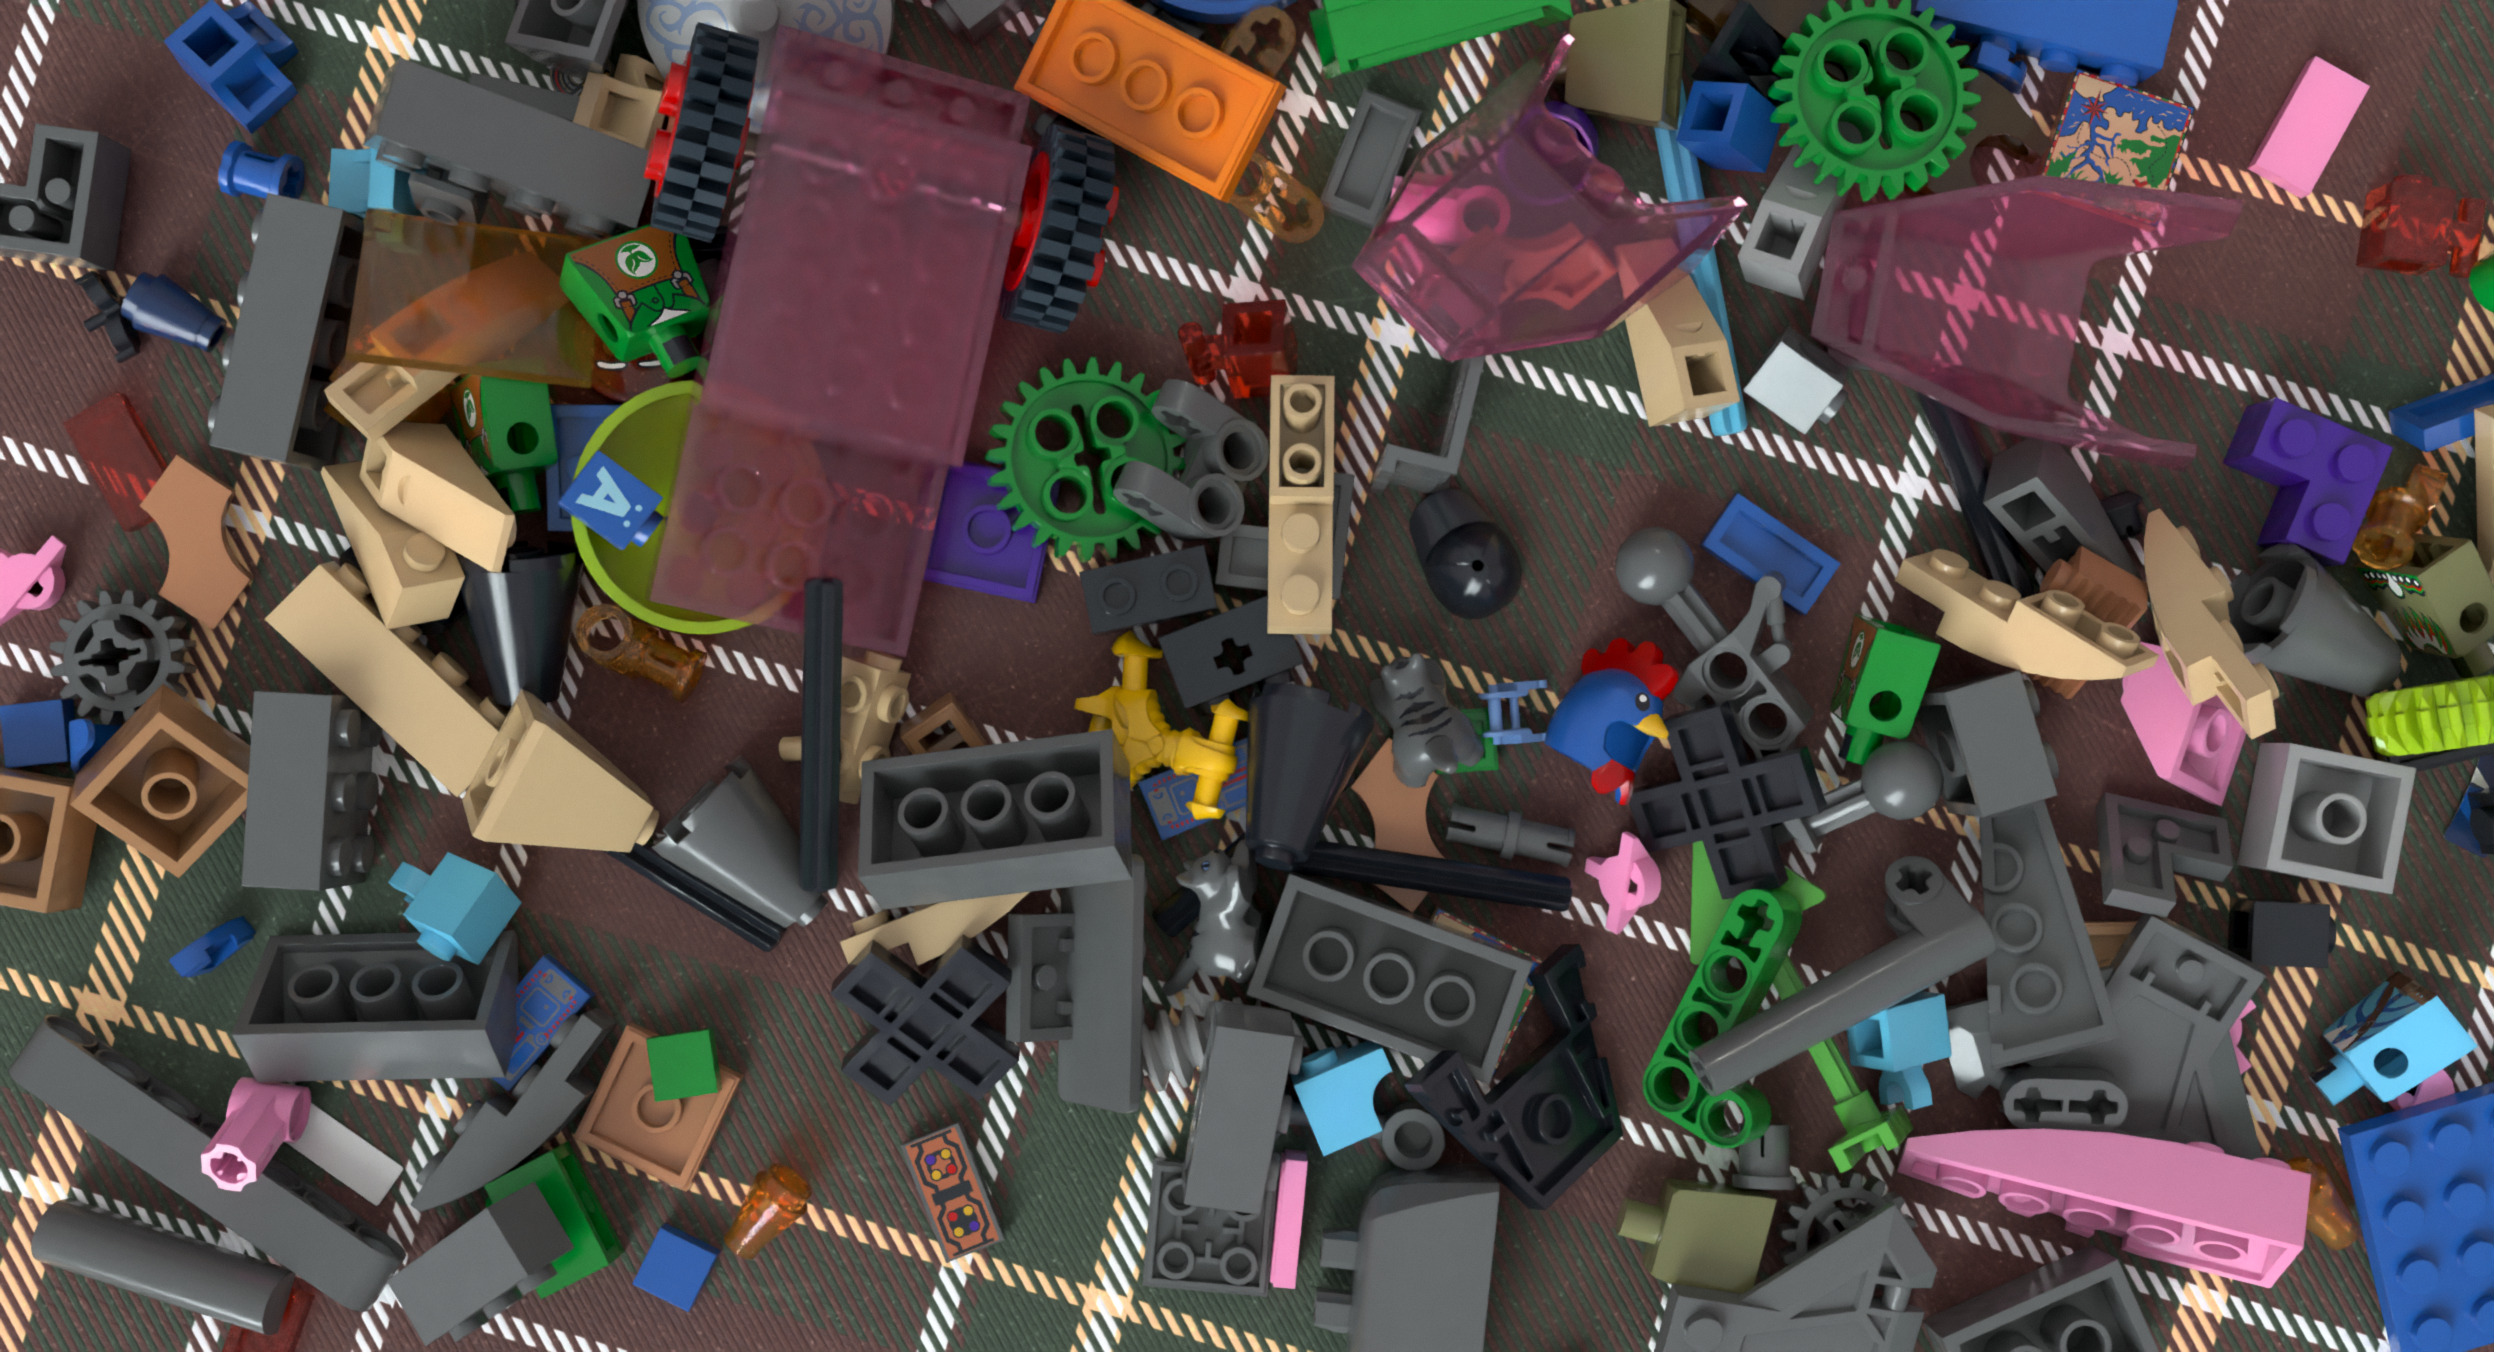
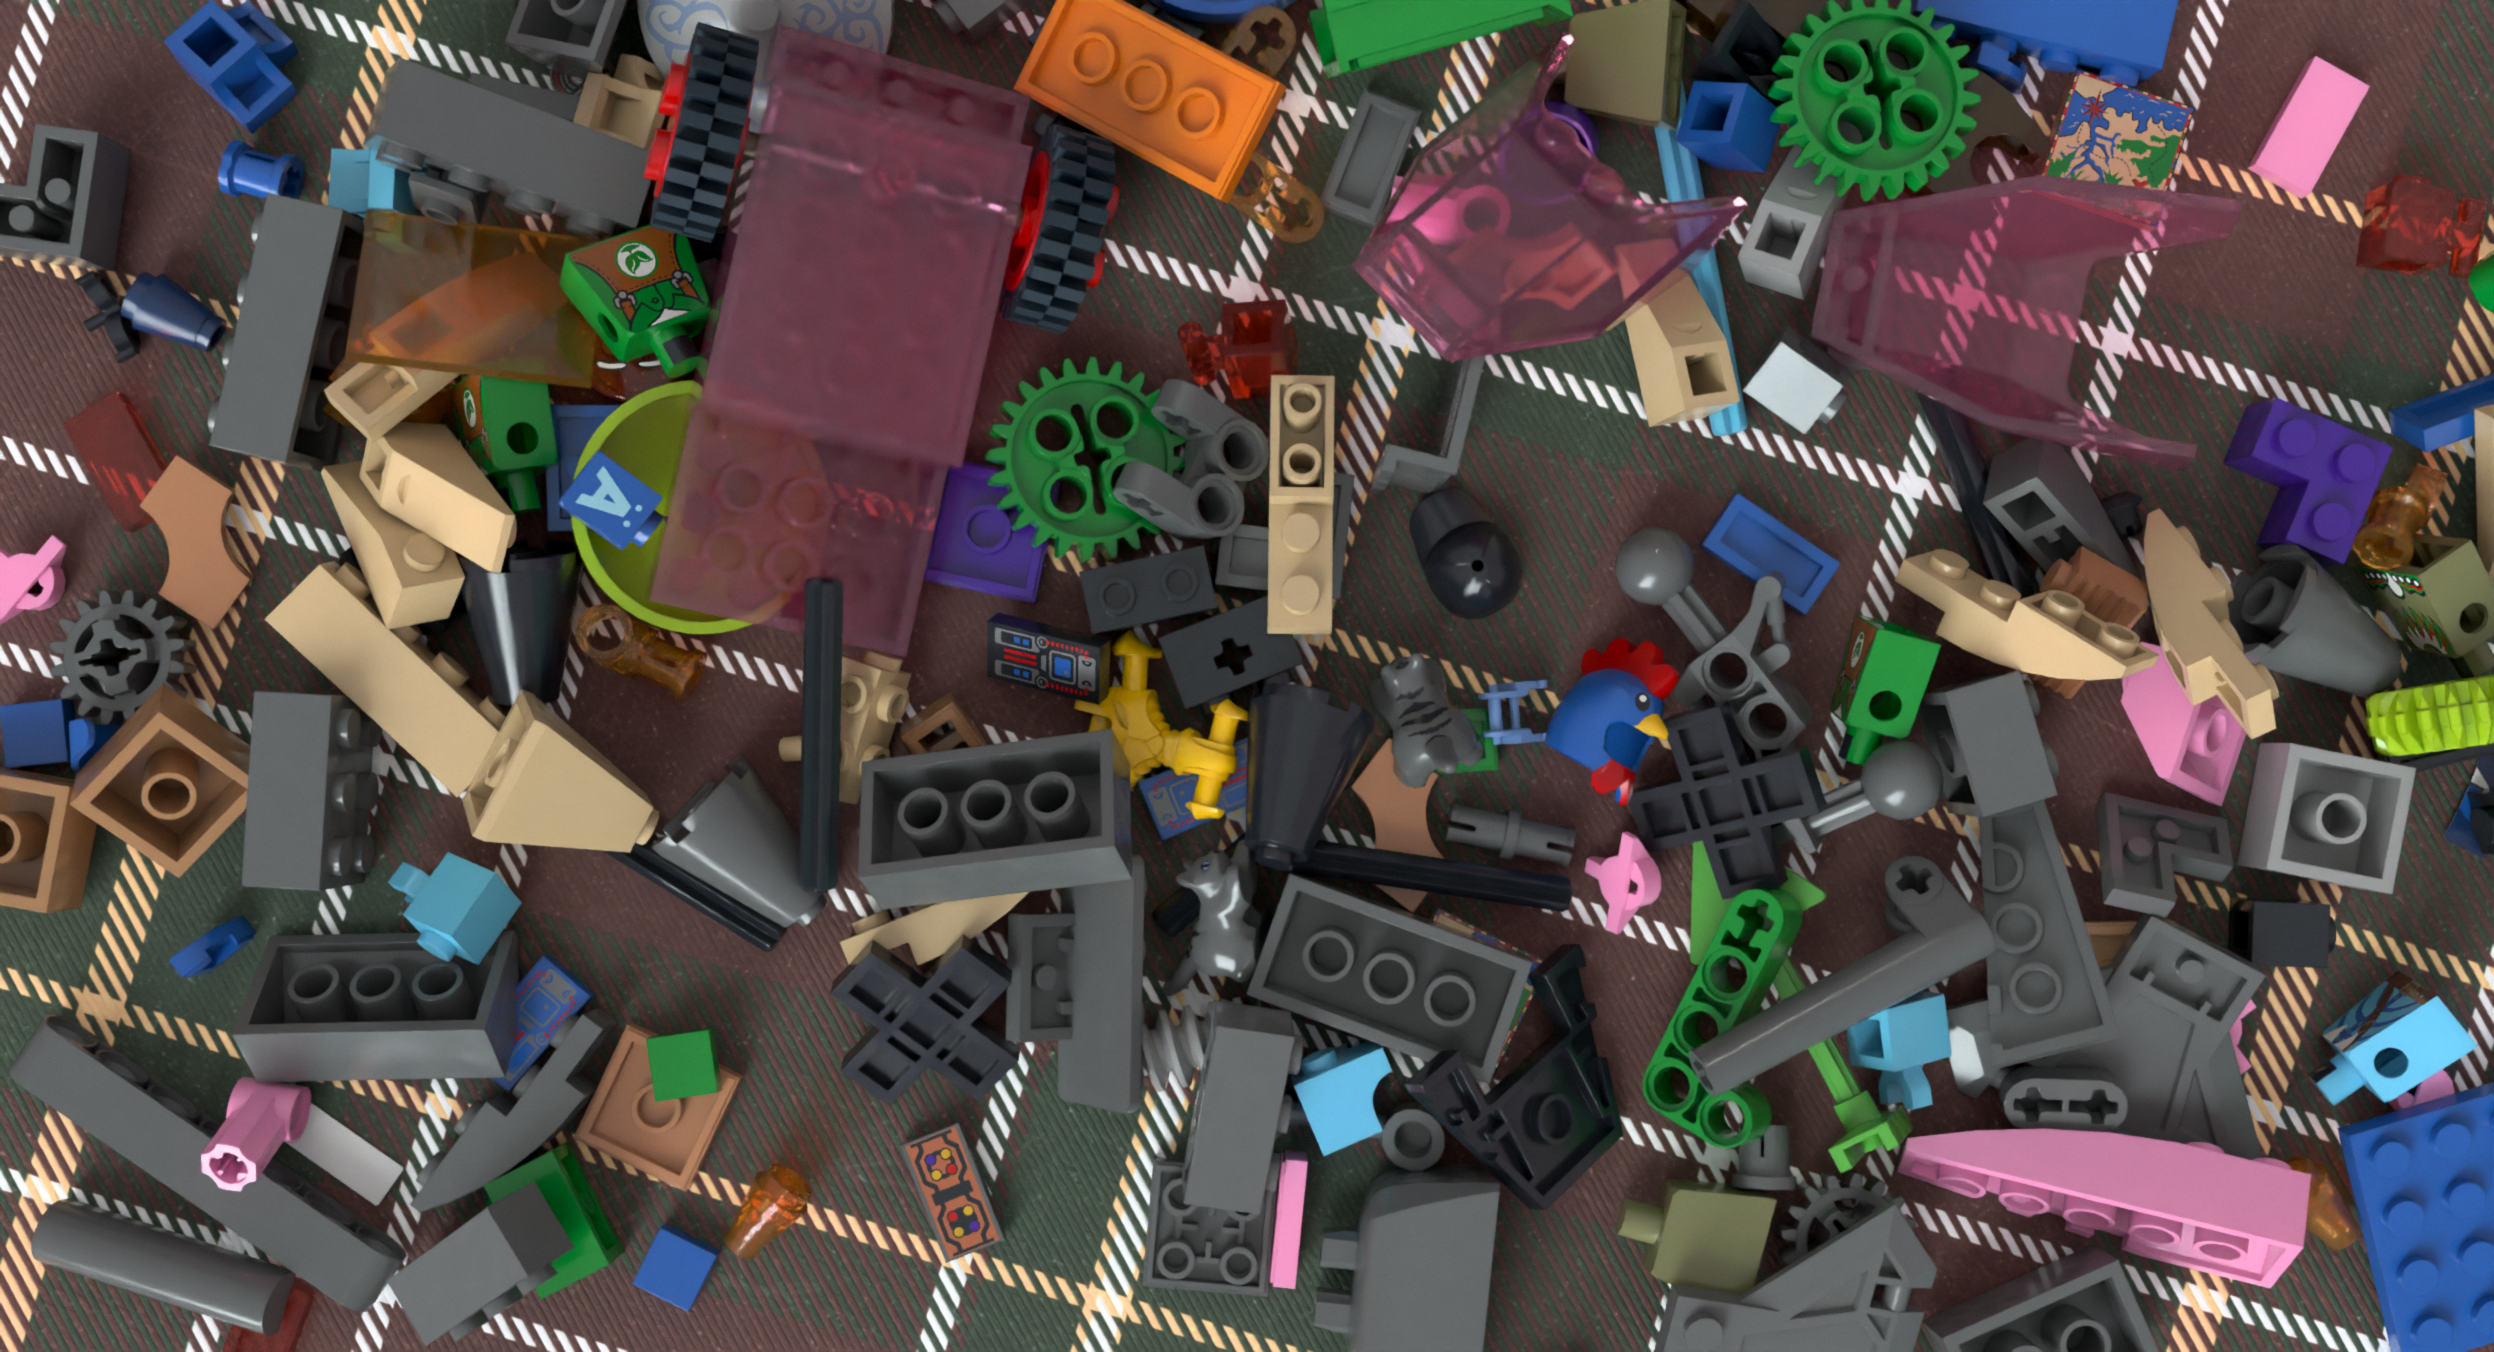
(1048, 658): none -> black tile

